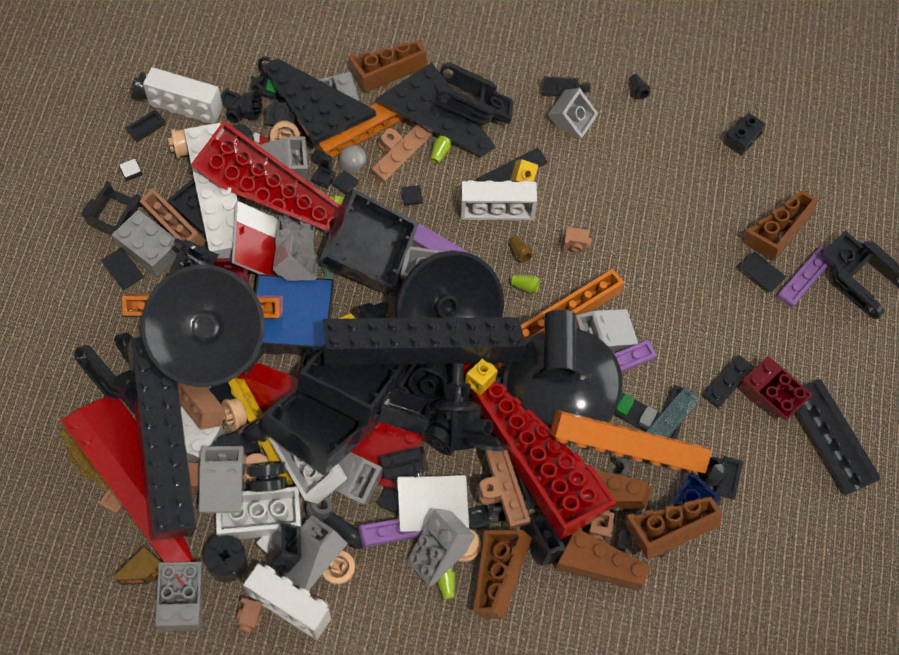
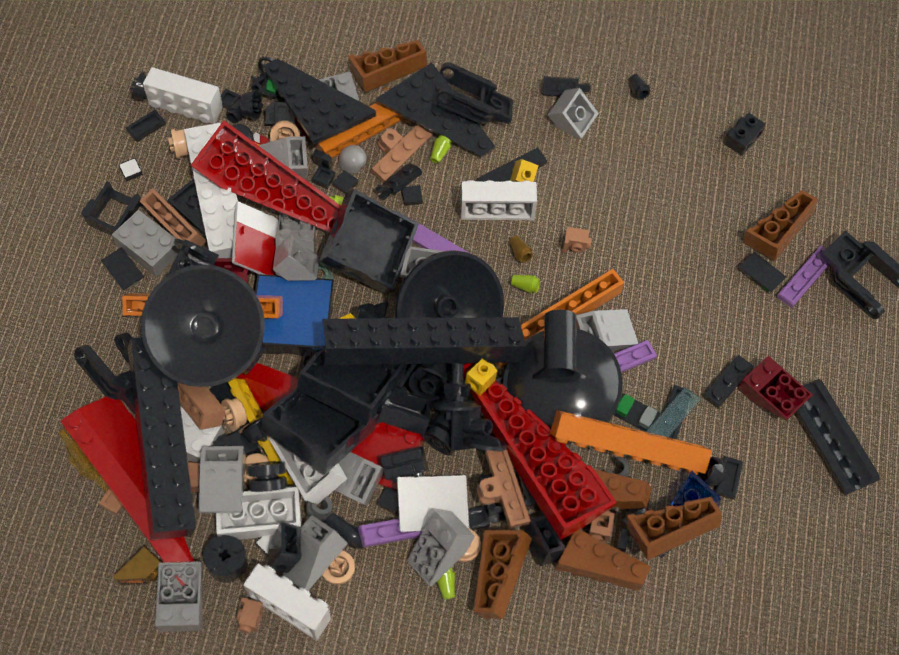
(399, 180): none -> black plate

